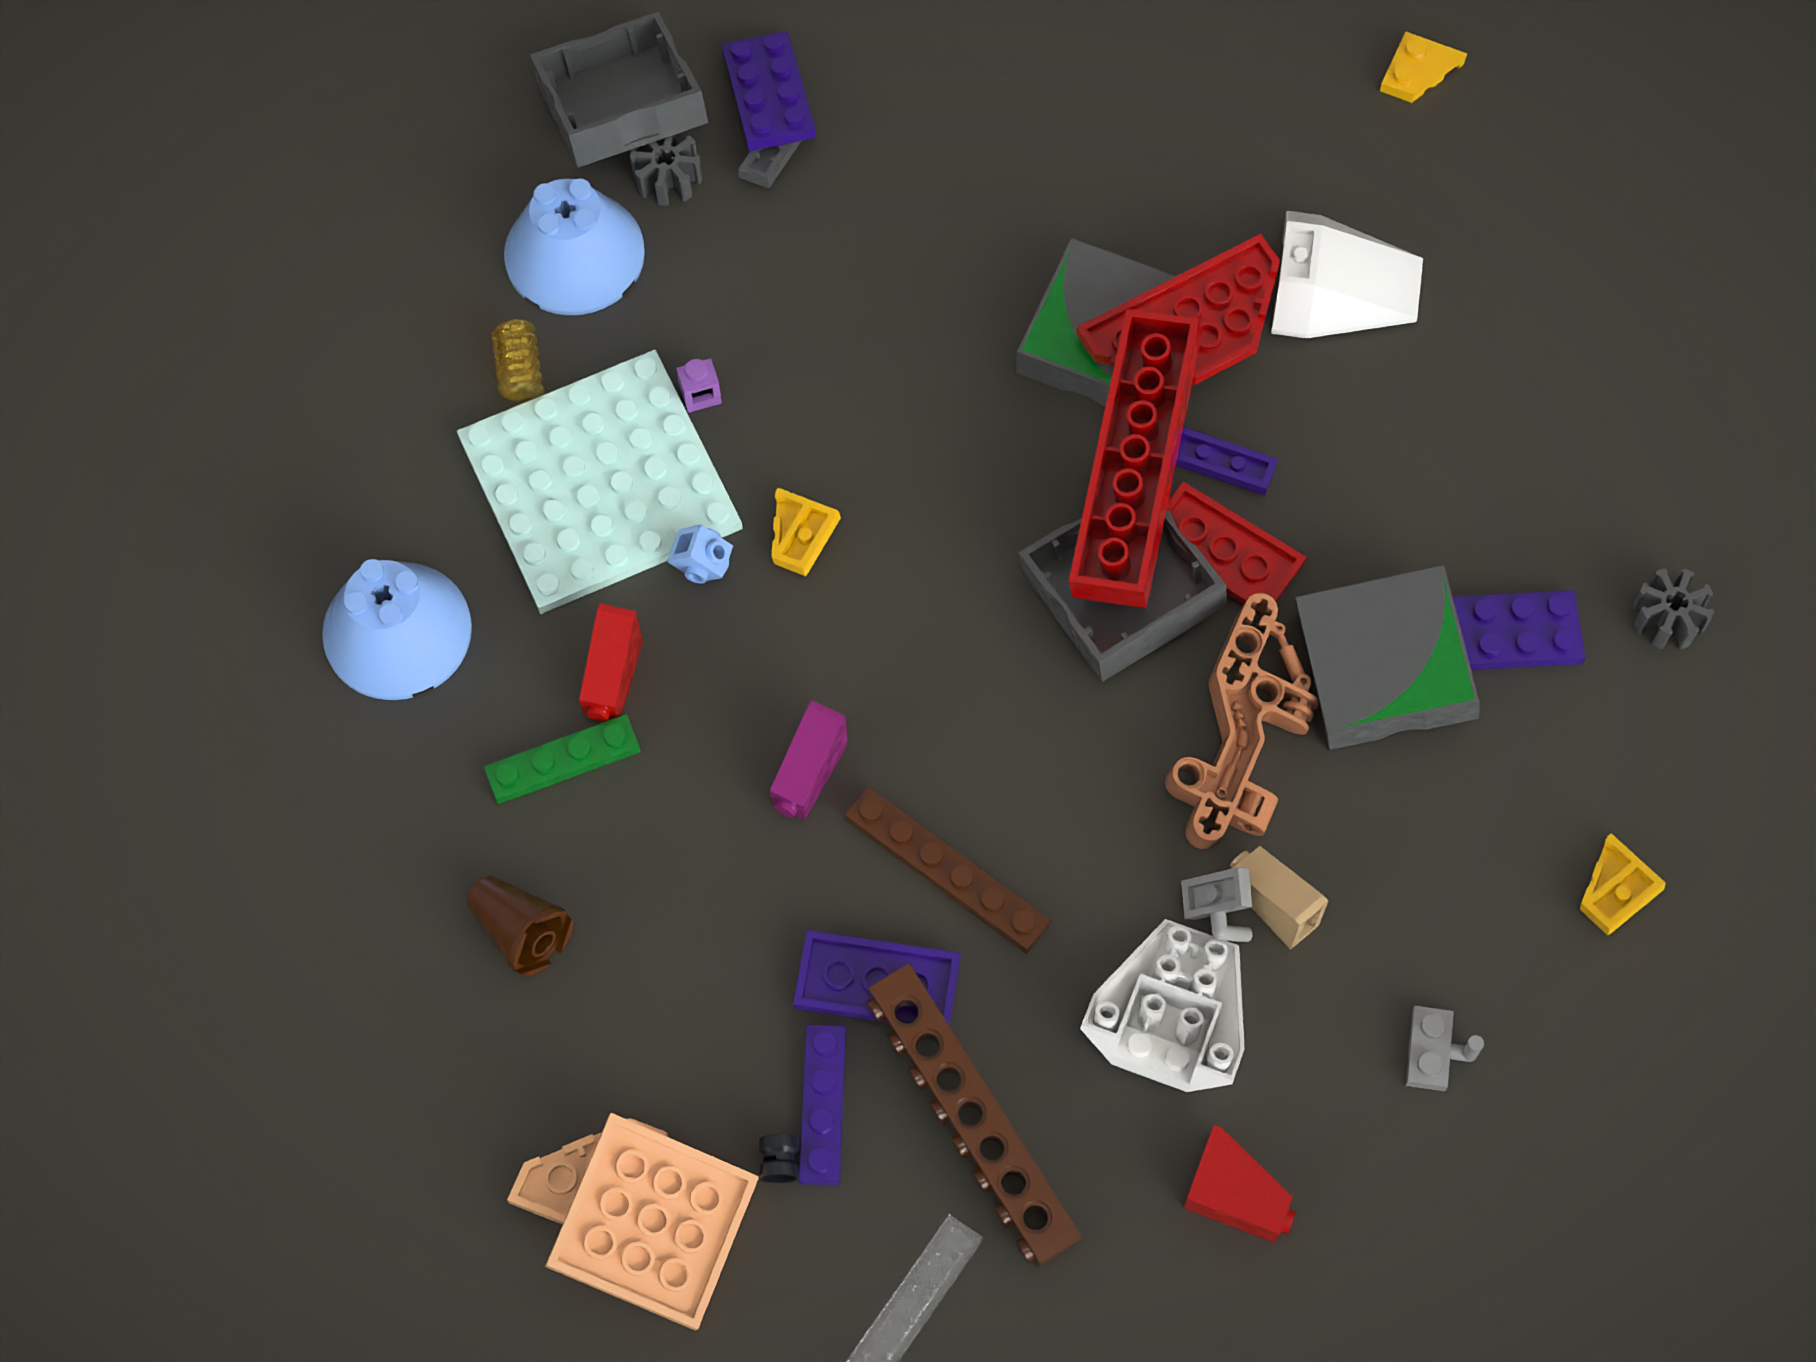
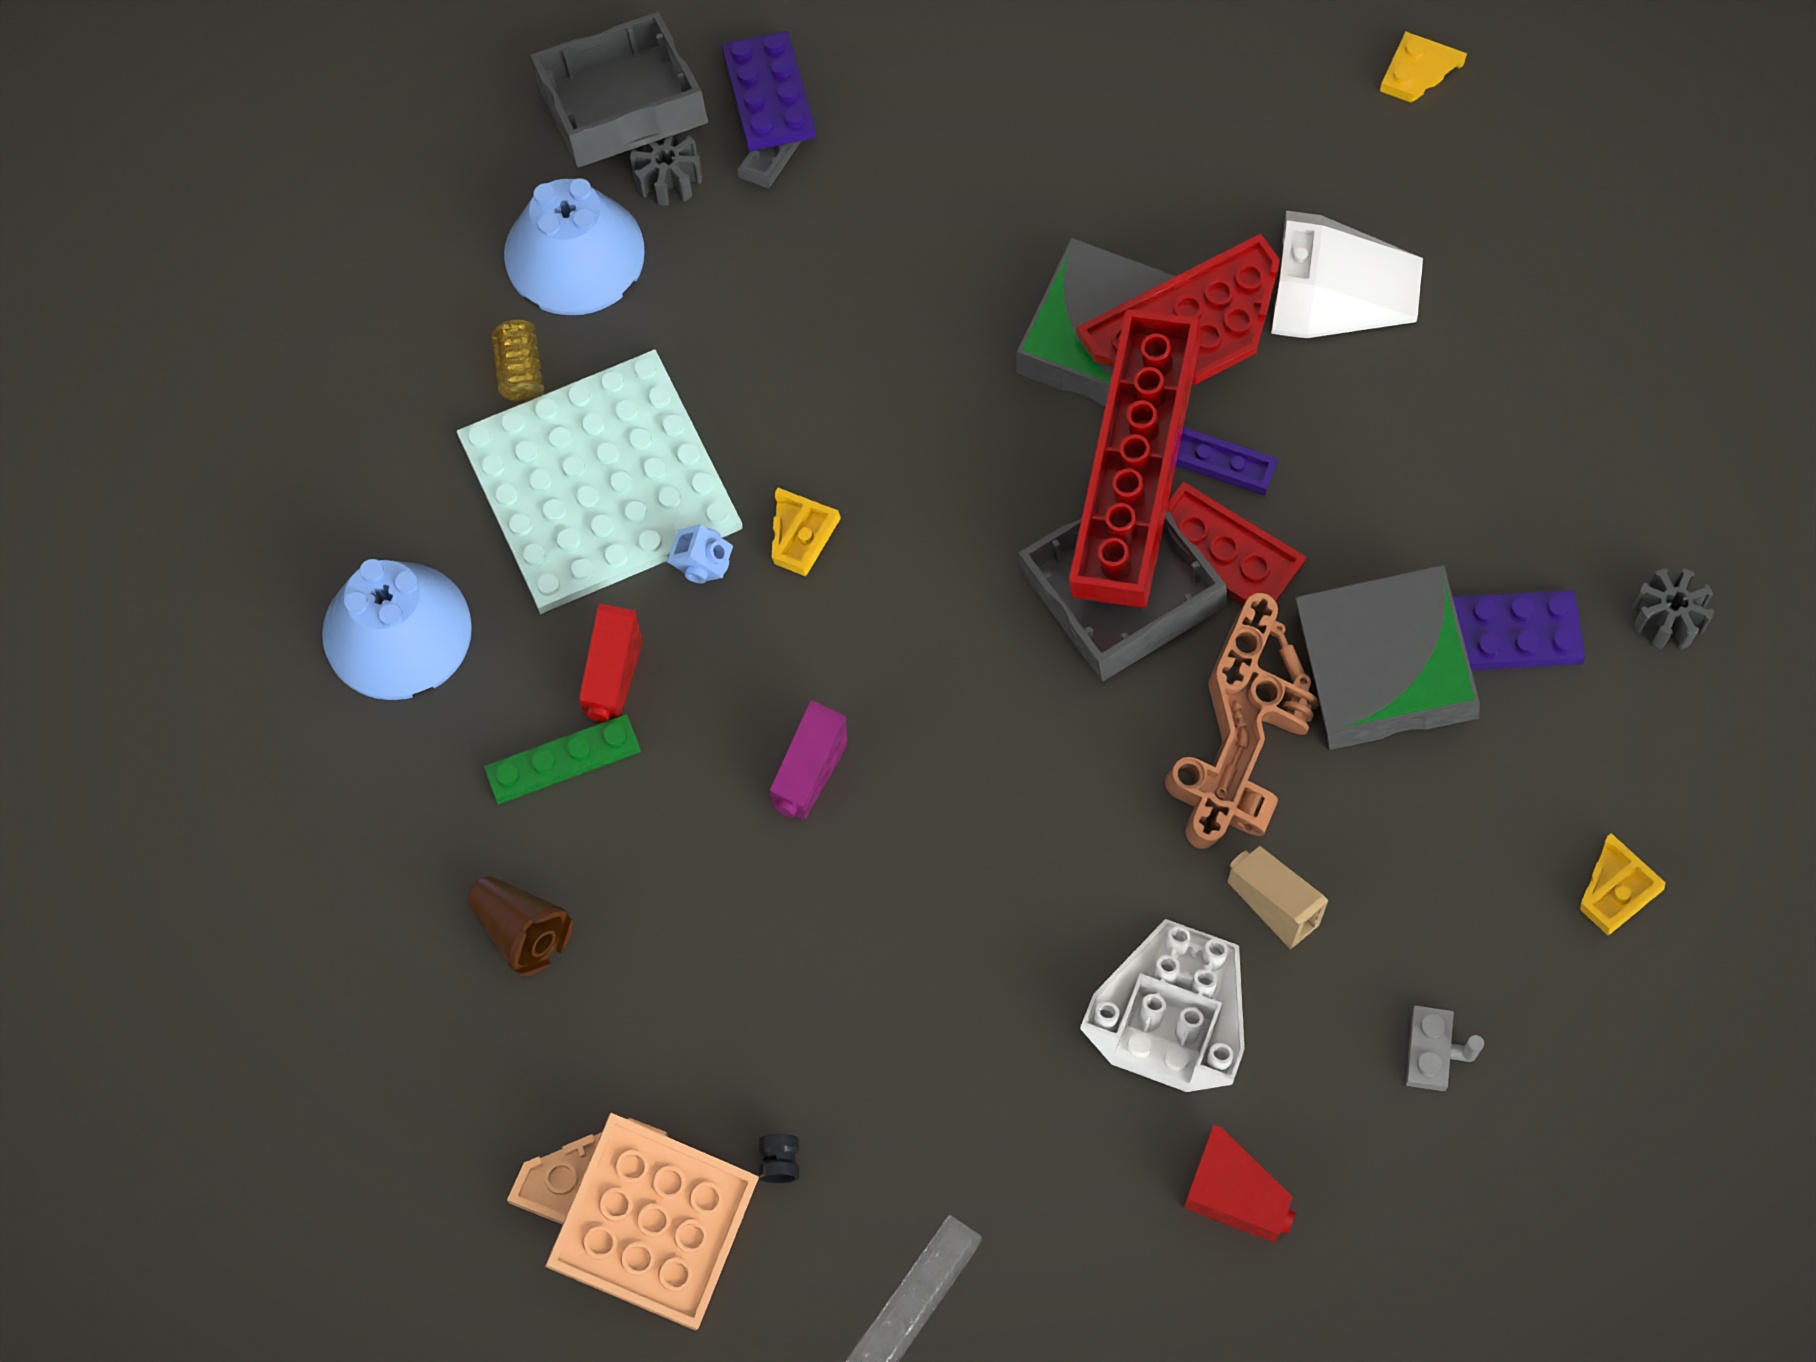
(696, 377): medium lavender brick -> none
(822, 1105): dark purple plate -> none
(841, 969): dark purple plate -> none
(906, 989): reddish brown brick -> none
(947, 870): reddish brown plate -> none
(1217, 895): light grey plate -> none

